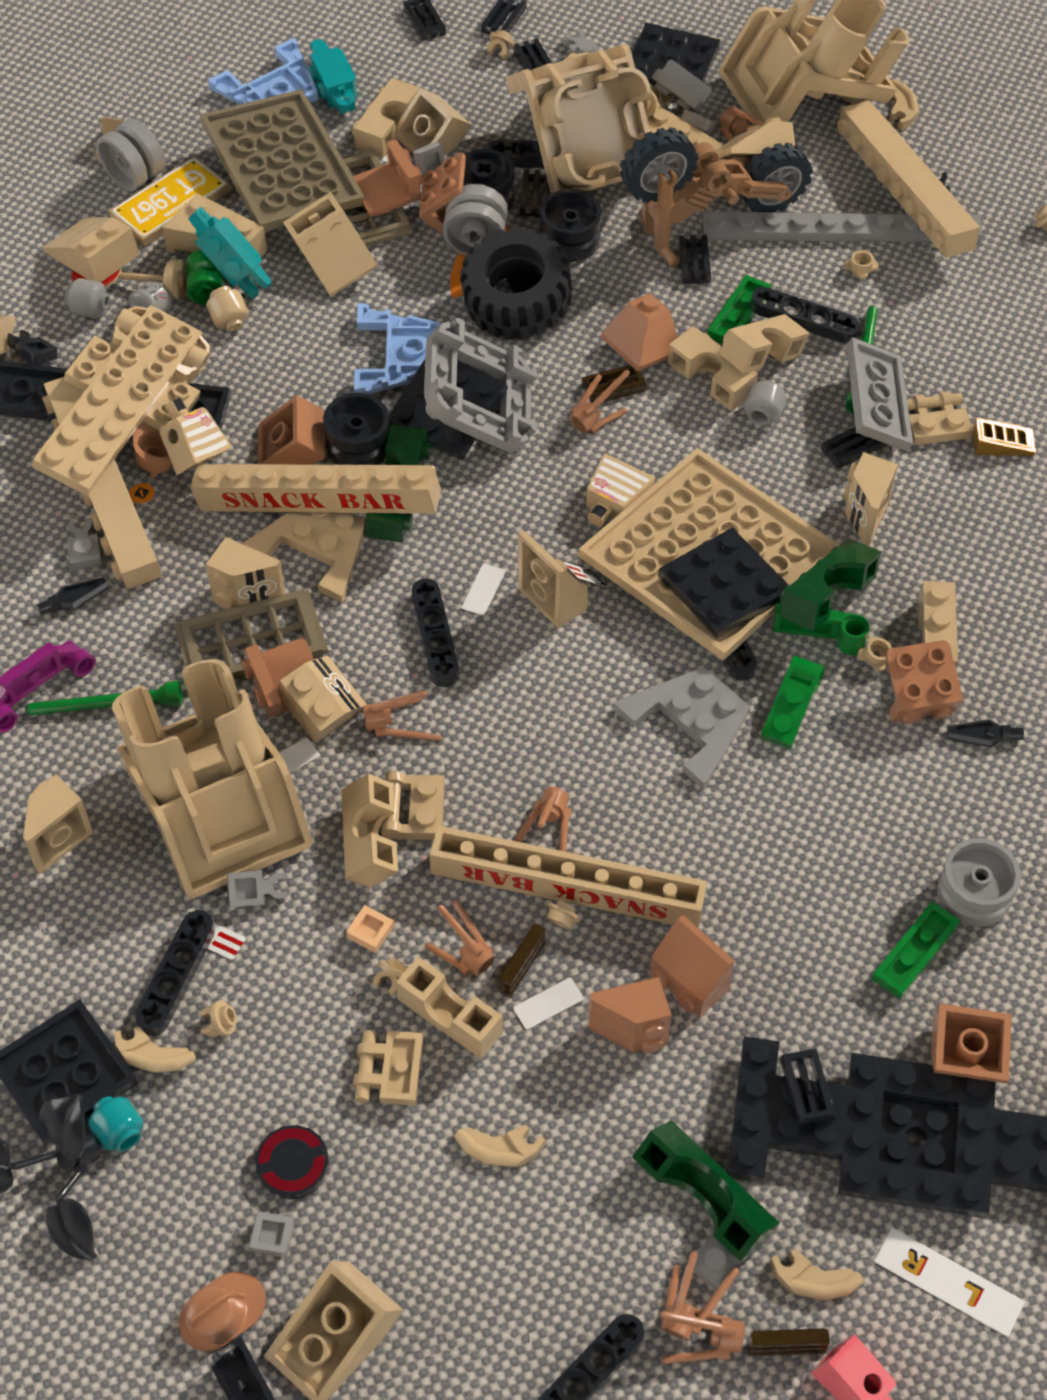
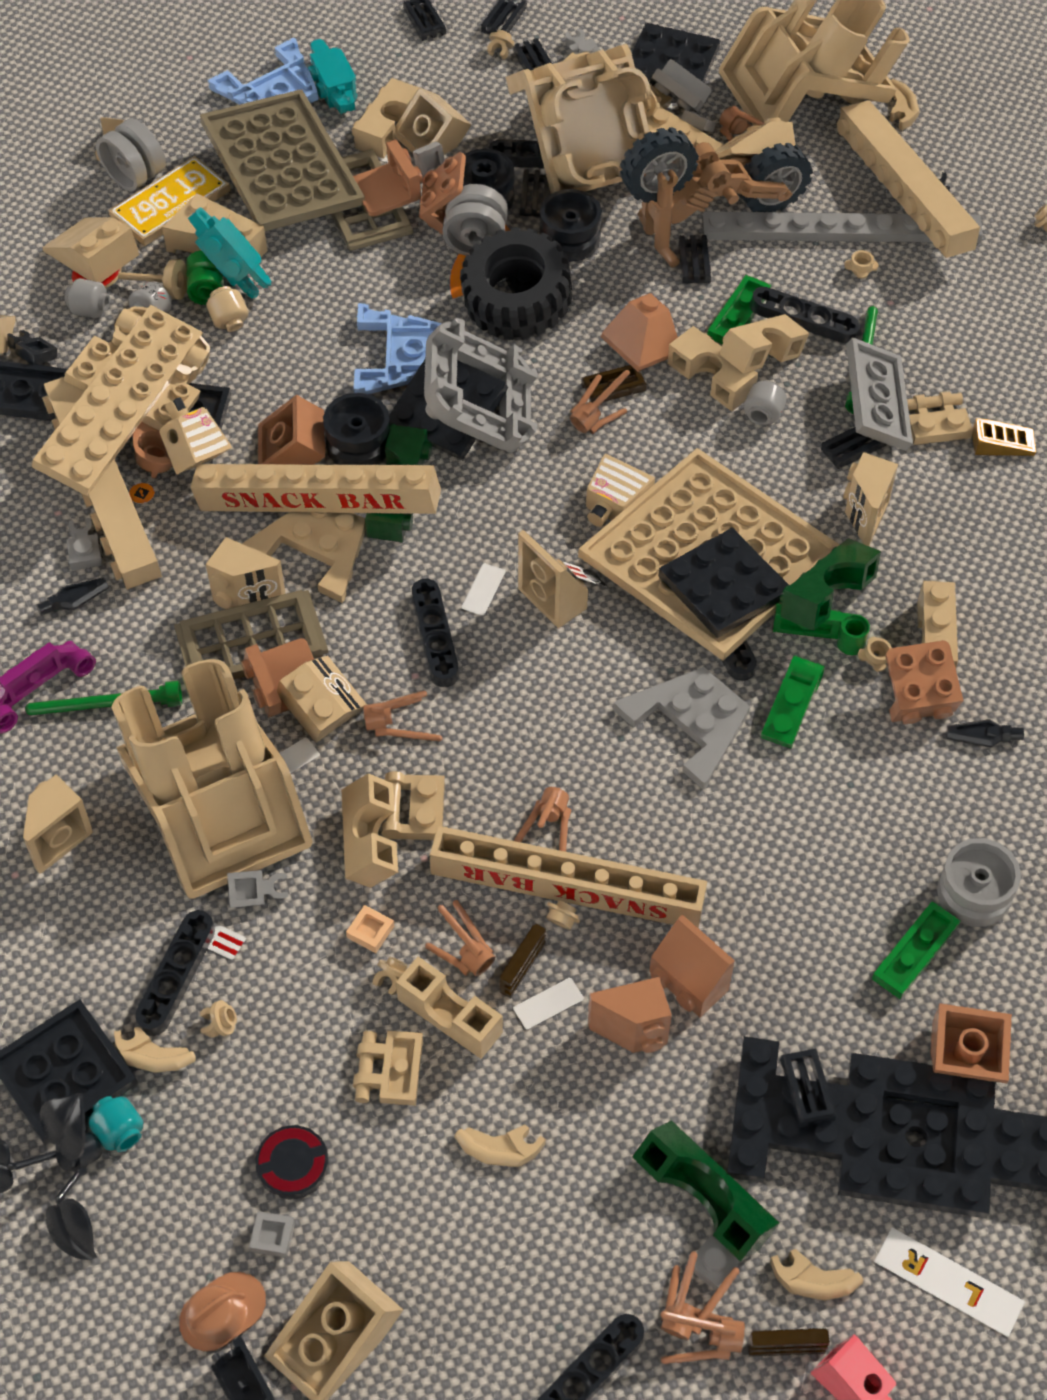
(330, 244): tan slope -> none

